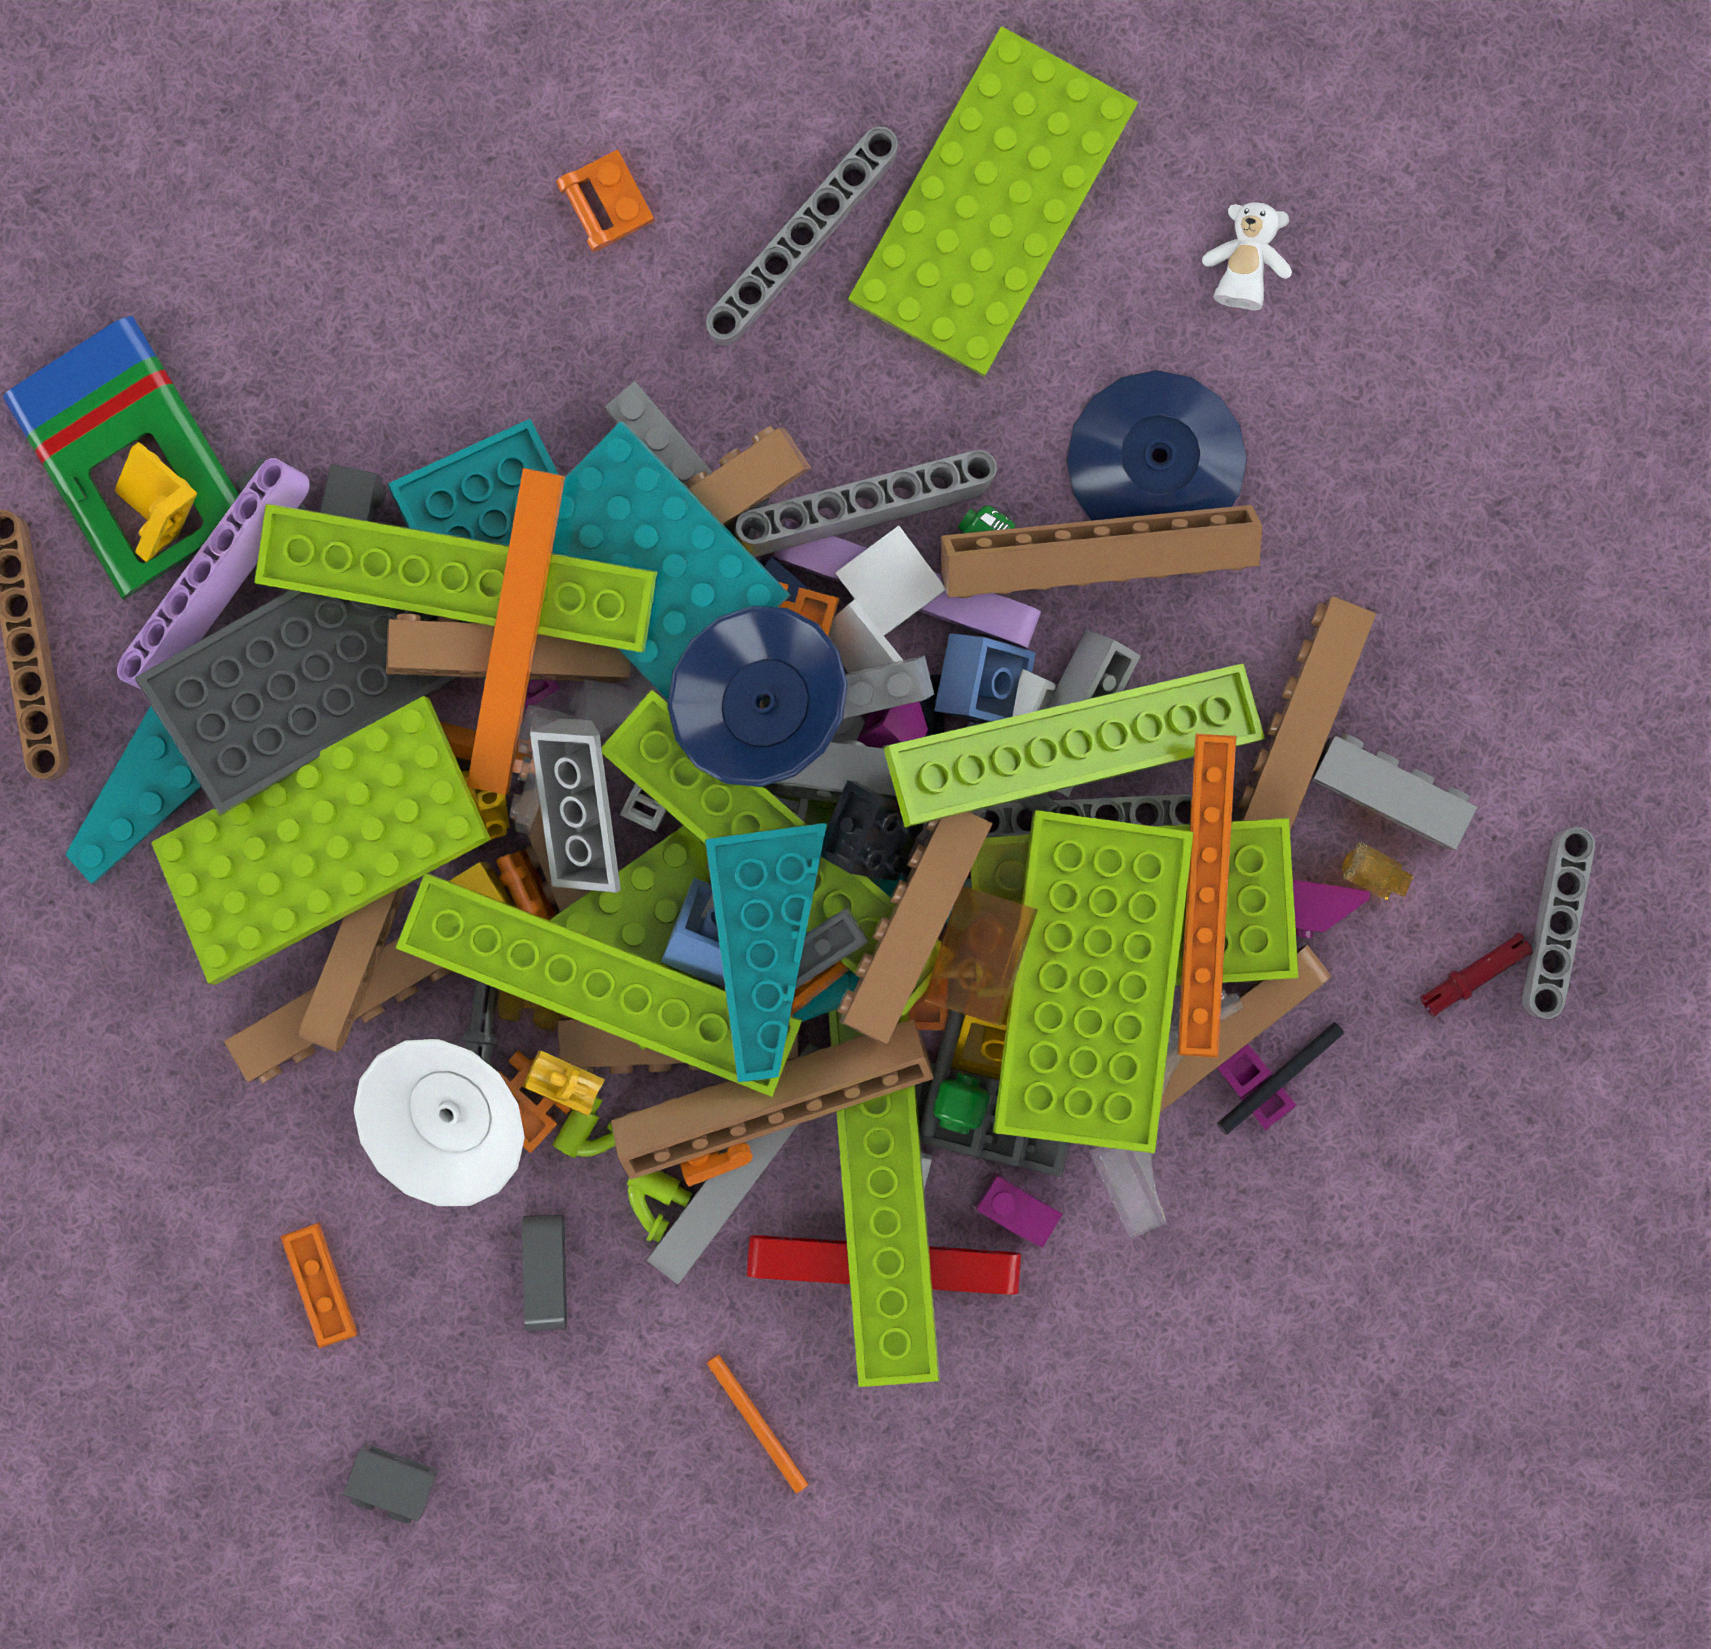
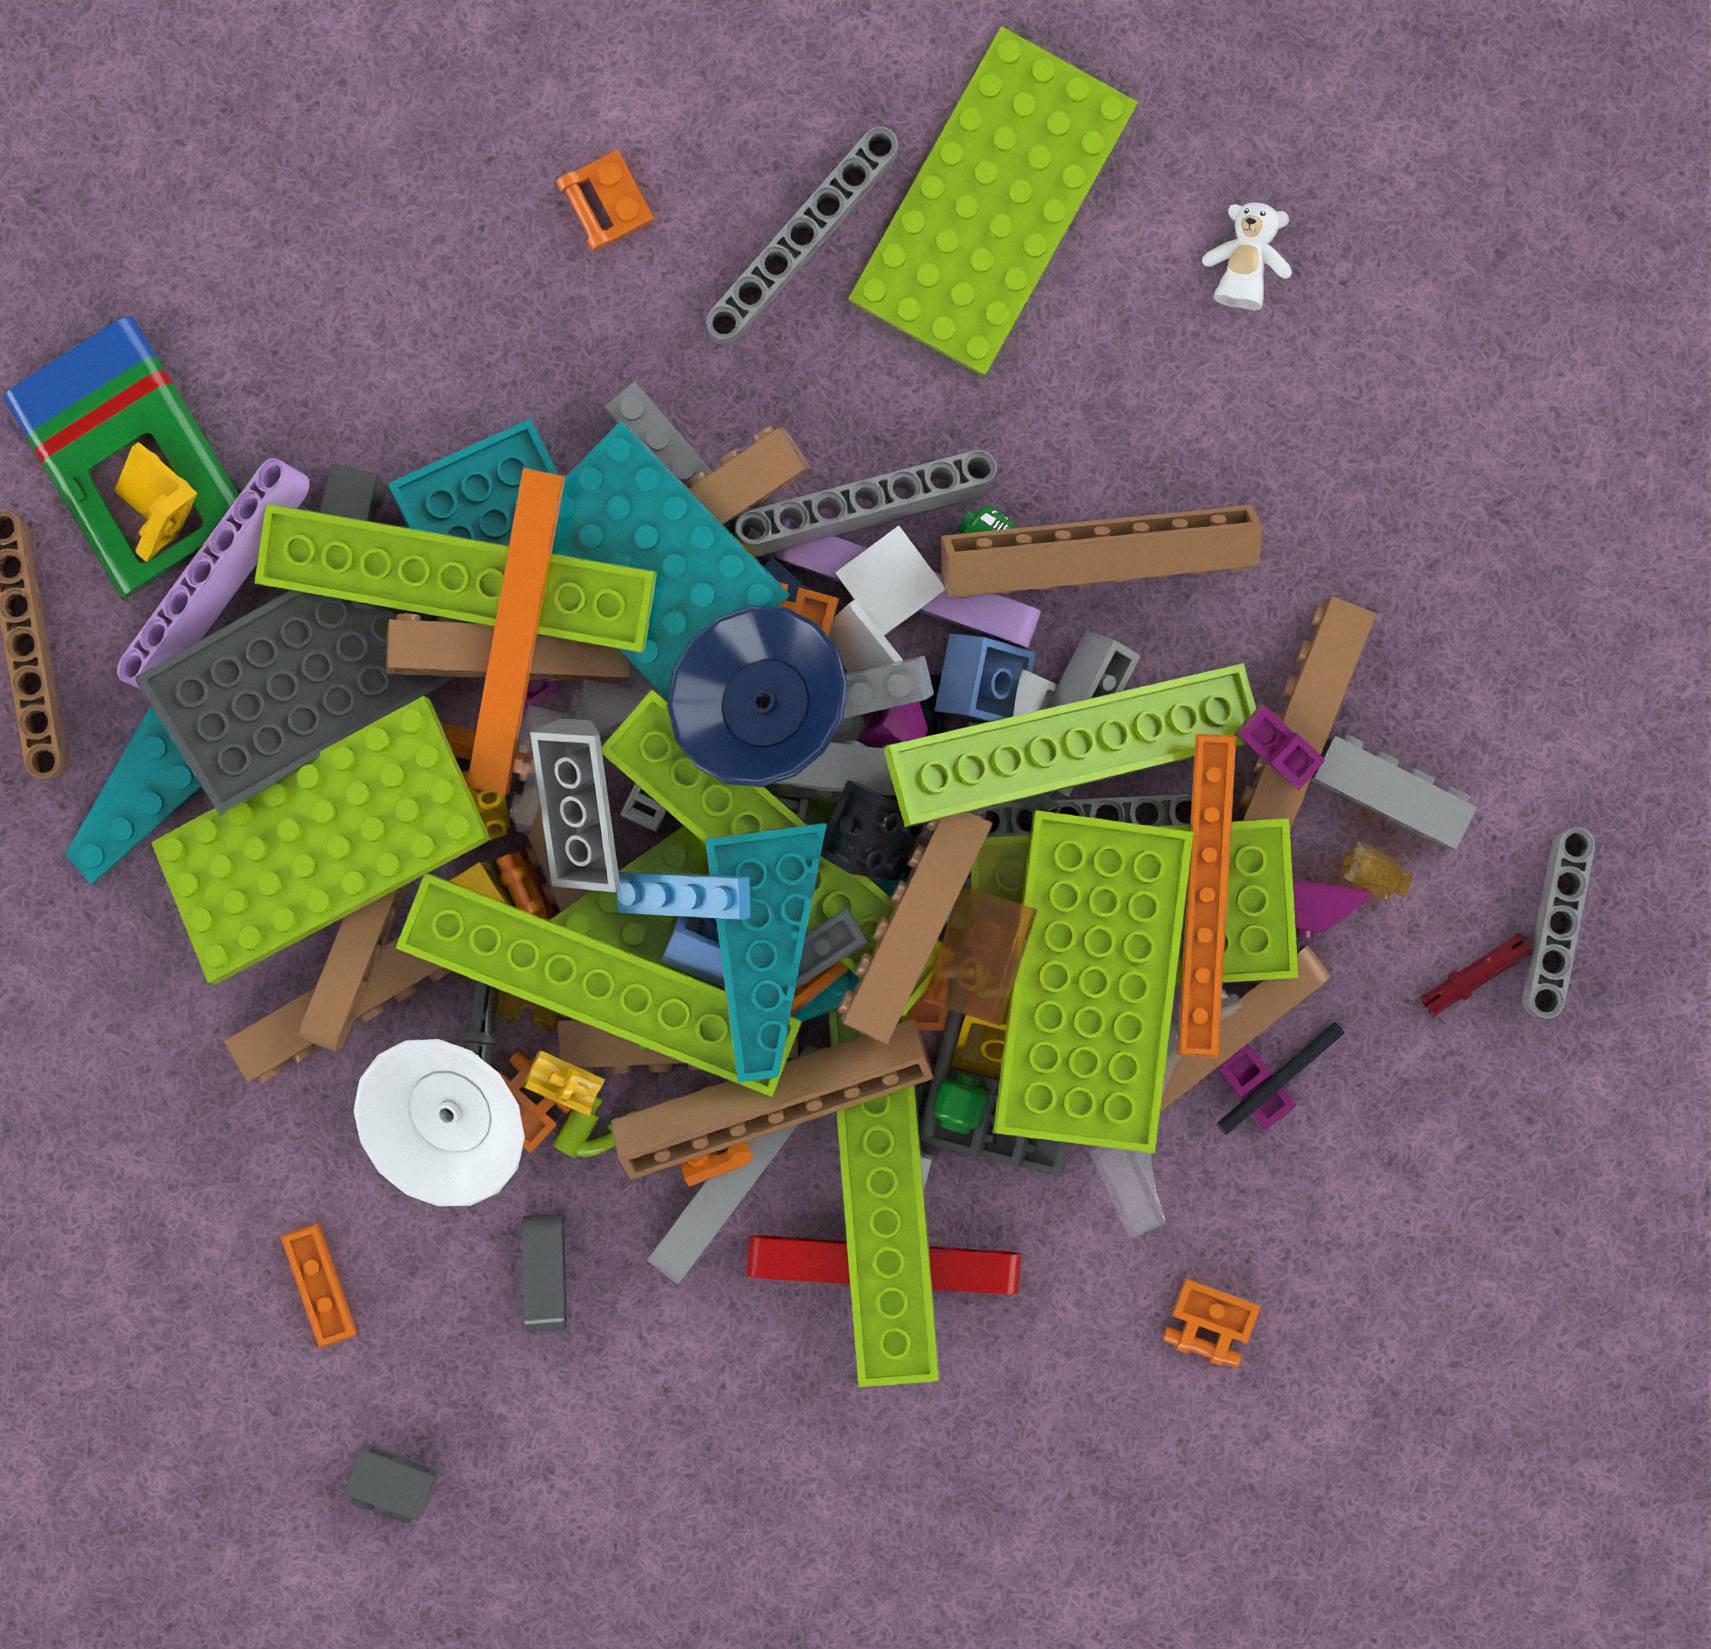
(660, 1187): lime plant -> none
(684, 895): none -> dark azure plate
(757, 1423): orange bar -> none
(1018, 1210): magenta slope -> none
(1150, 412): dark blue dish -> none
(1215, 1311): none -> orange plate
(1280, 746): none -> magenta slope

